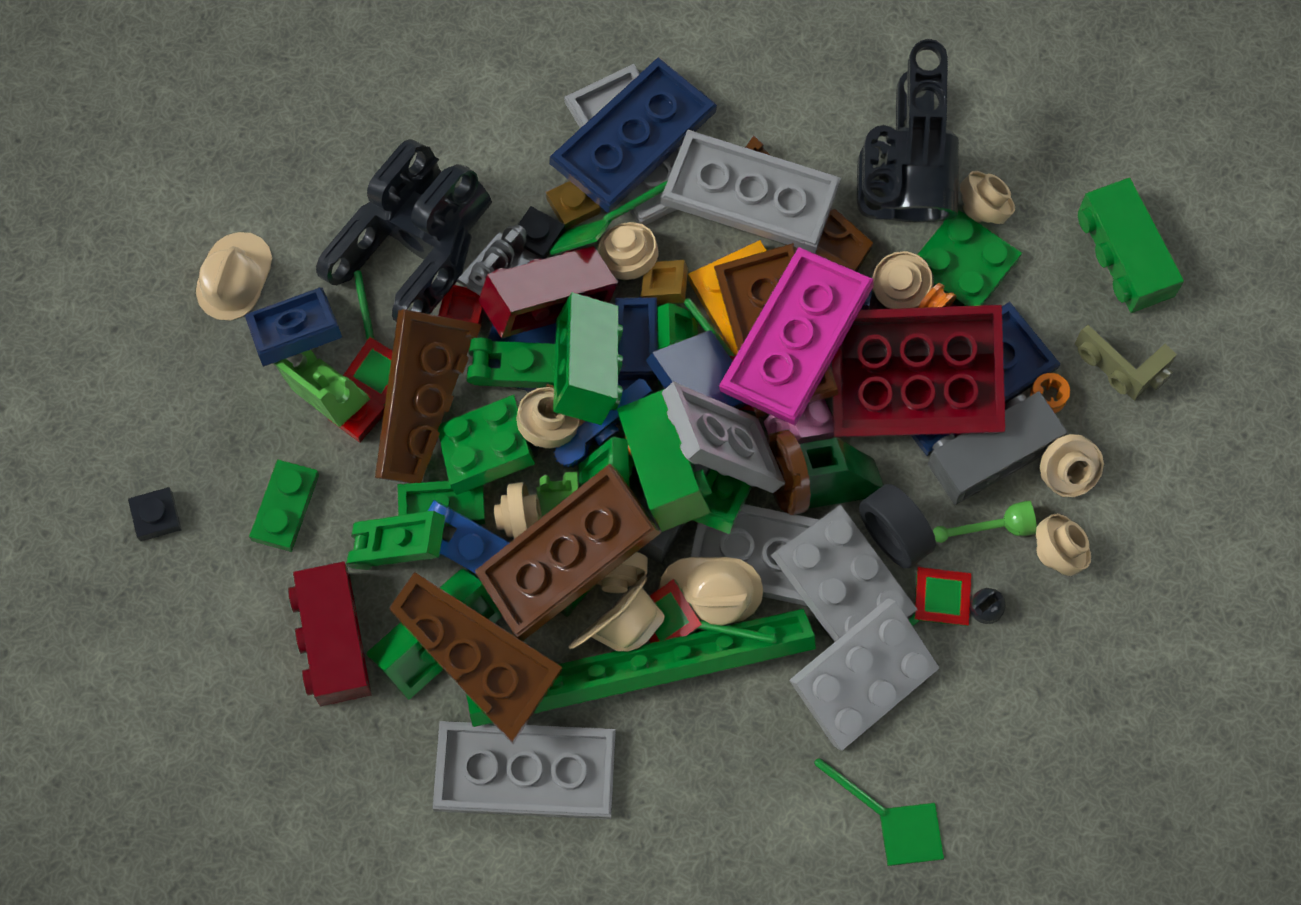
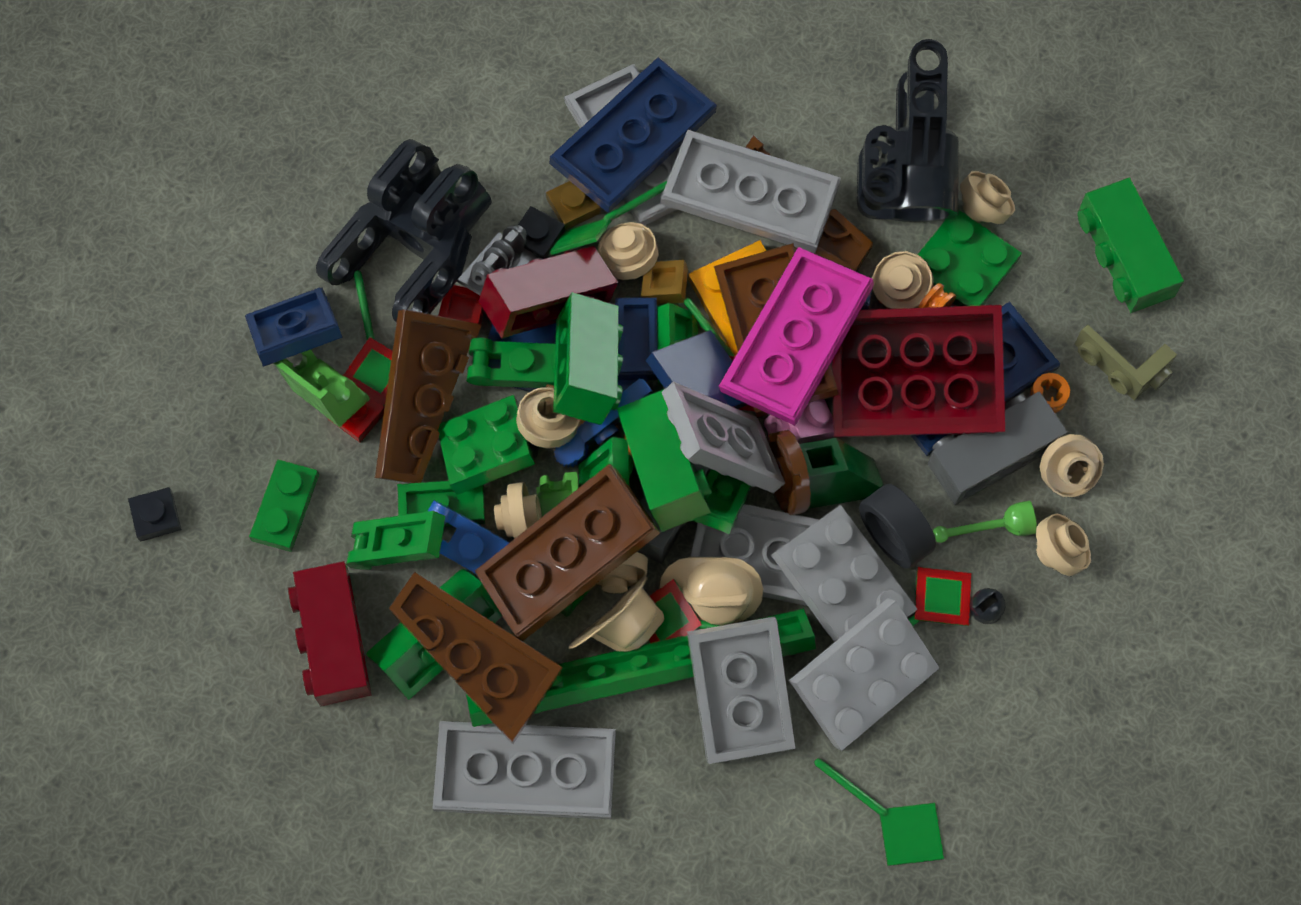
(233, 276): tan piece -> none
(741, 690): none -> light grey plate

